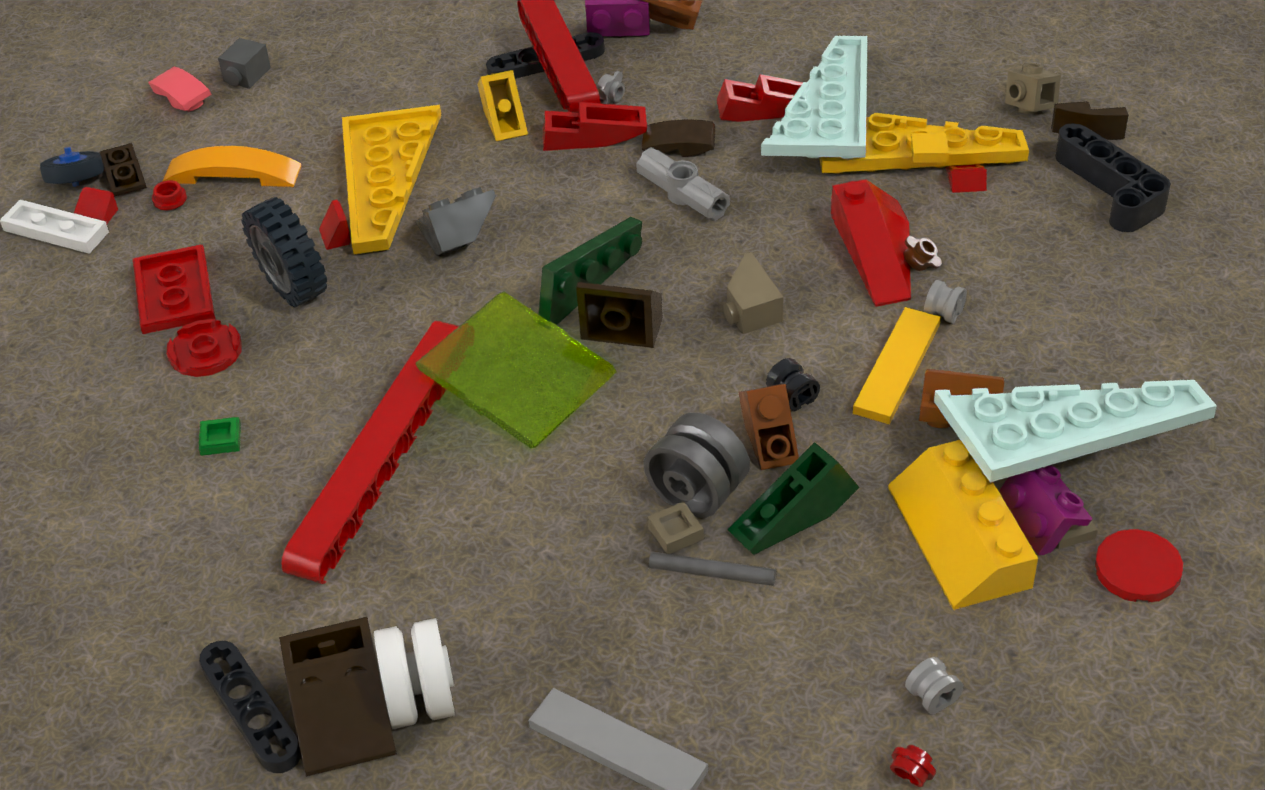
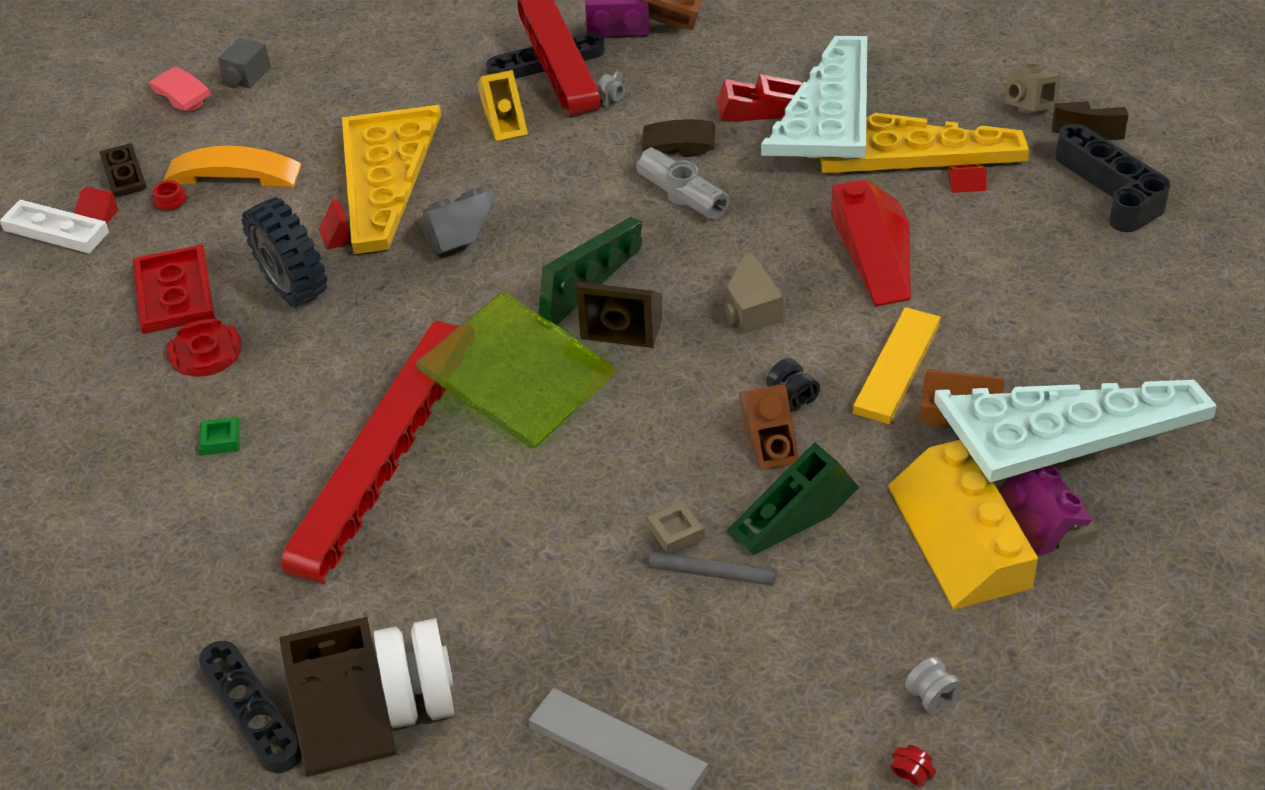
(71, 167): black wheel -> none
(592, 126): red slope -> none
(697, 464): flat silver wheel -> none
(921, 253): reddish brown plate -> none
(929, 148): yellow tile -> none
(945, 301): light grey wheel -> none
(1138, 565): red tile -> none

